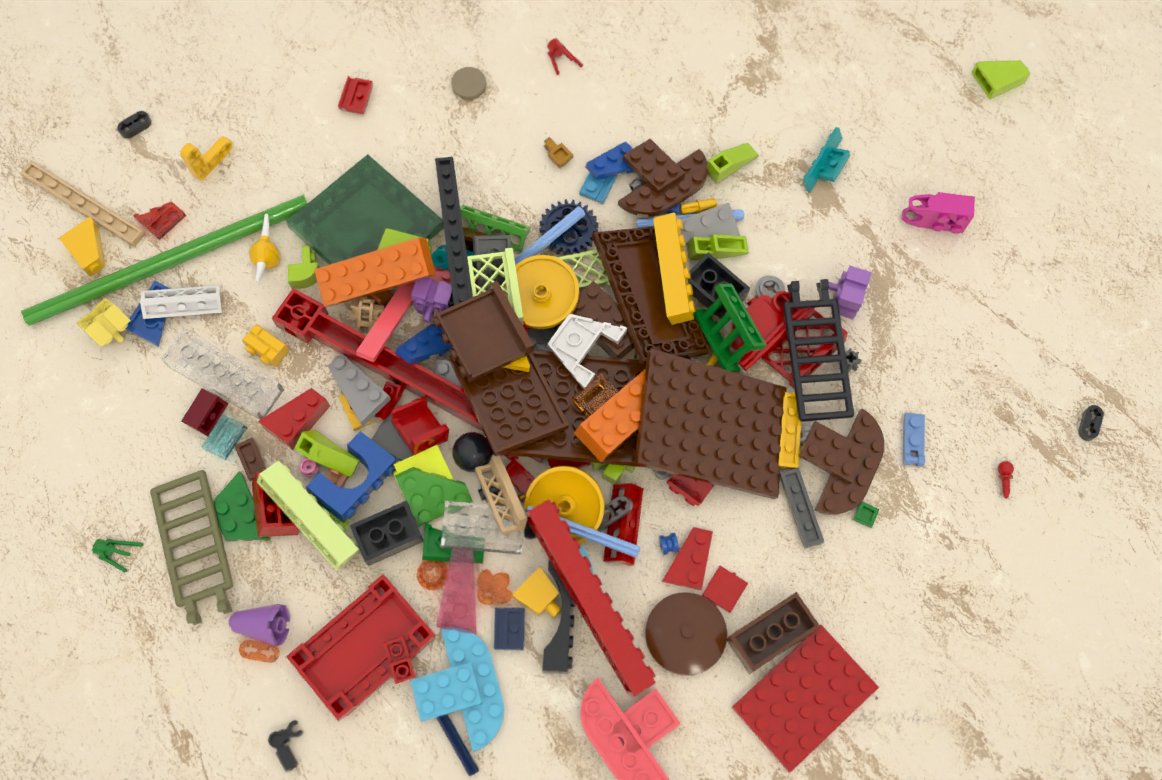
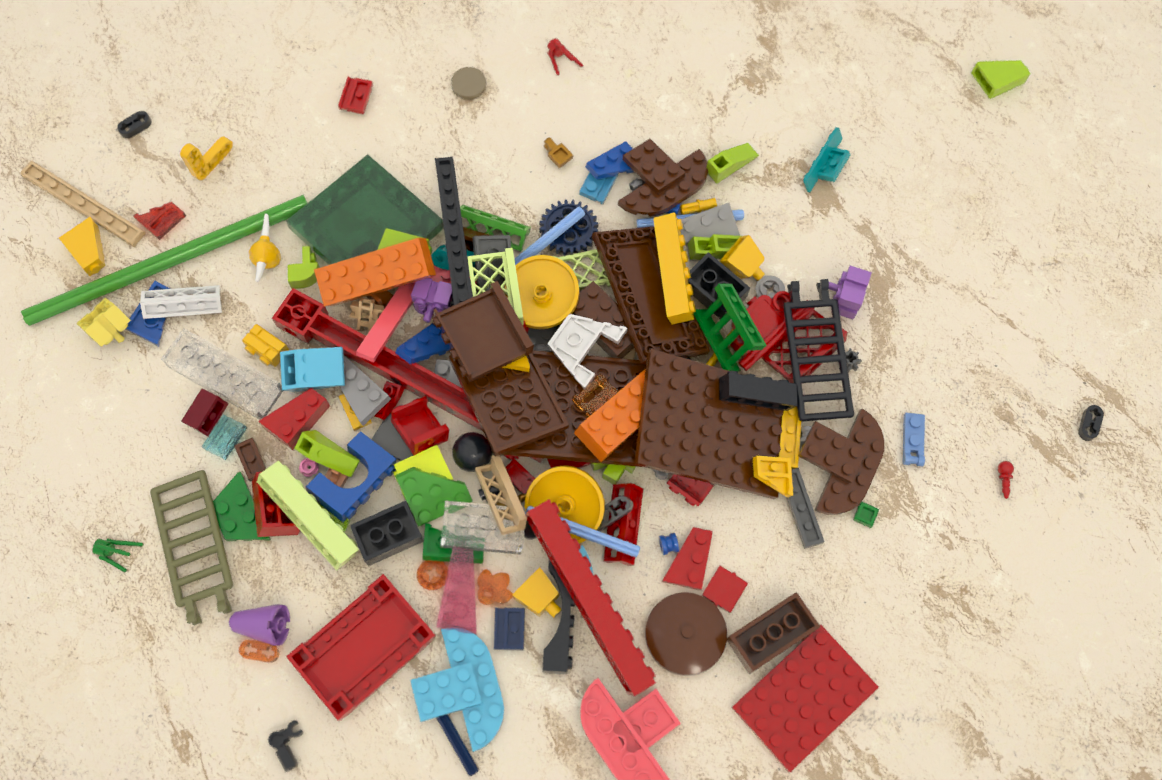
(312, 369): none -> medium azure slope
(399, 659): red slope -> none
(744, 259): none -> yellow torso
(757, 391): none -> black brick
(775, 473): none -> yellow wing
(941, 212): dark pink brick -> none

